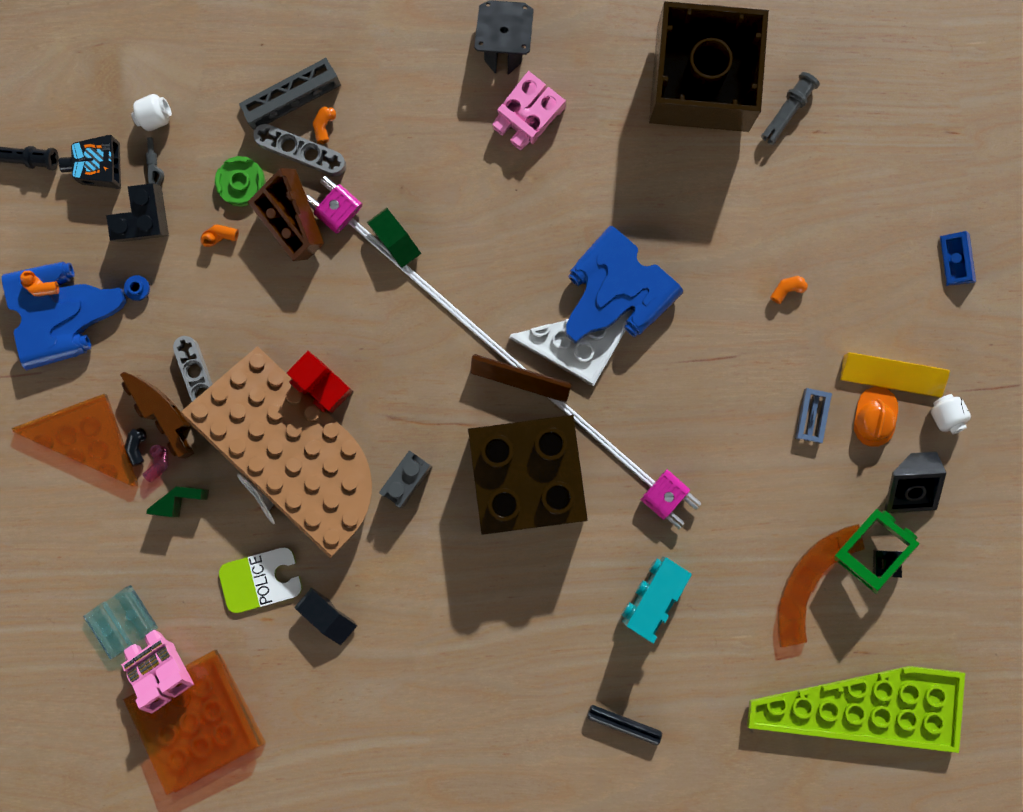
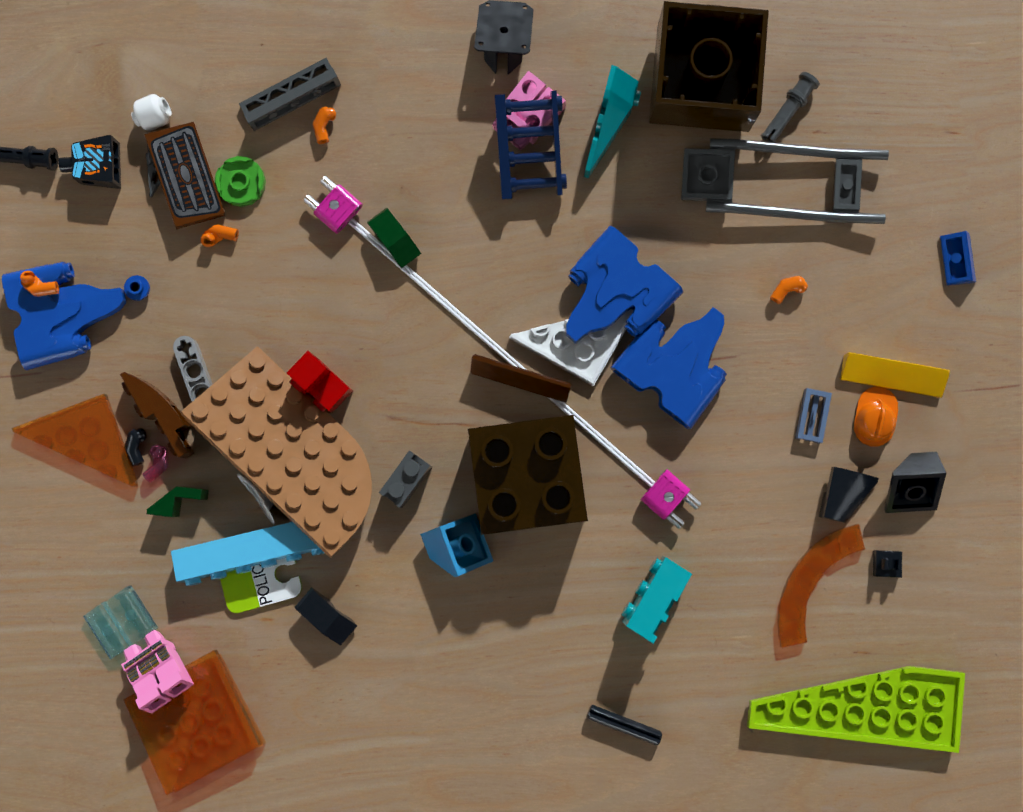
(146, 215): black brick -> none
(184, 175): none -> tile
(241, 553): none -> medium azure brick
(287, 214): reddish brown wedge -> none
(301, 147): light grey beam -> none
(458, 546): none -> dark azure slope
(507, 133): none -> dark blue fence
(616, 107): none -> teal wedge
(678, 368): none -> blue rock
(710, 177): none -> dark grey plate
(845, 493): none -> black slope
(860, 571): green window -> none
(950, 414): white head -> none

